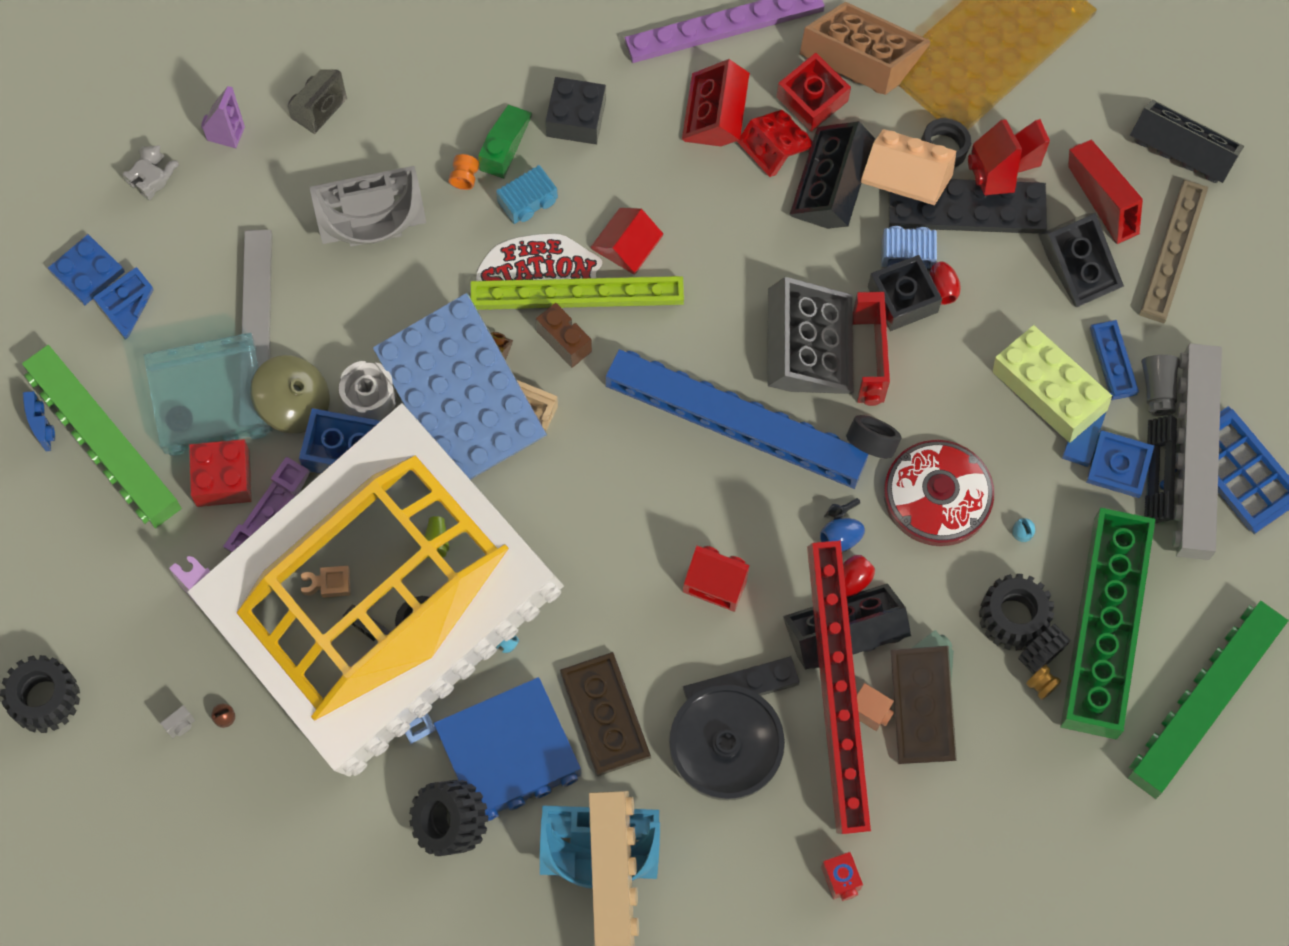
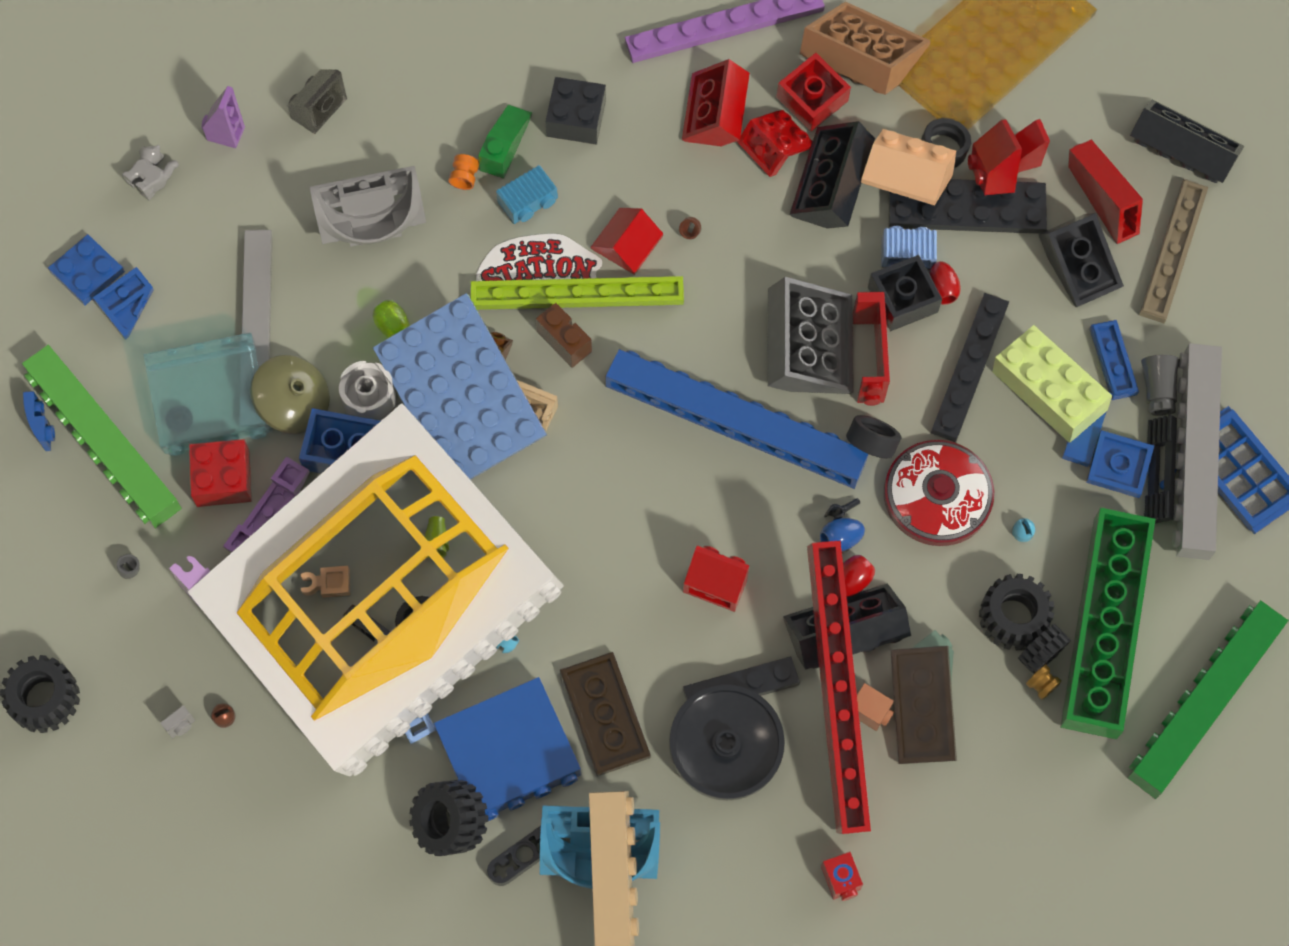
(131, 562): none -> dark grey hinge
(390, 318): none -> clear neon green animal
(502, 860): none -> black beam
(685, 225): none -> copper hinge
(969, 367): none -> black plate

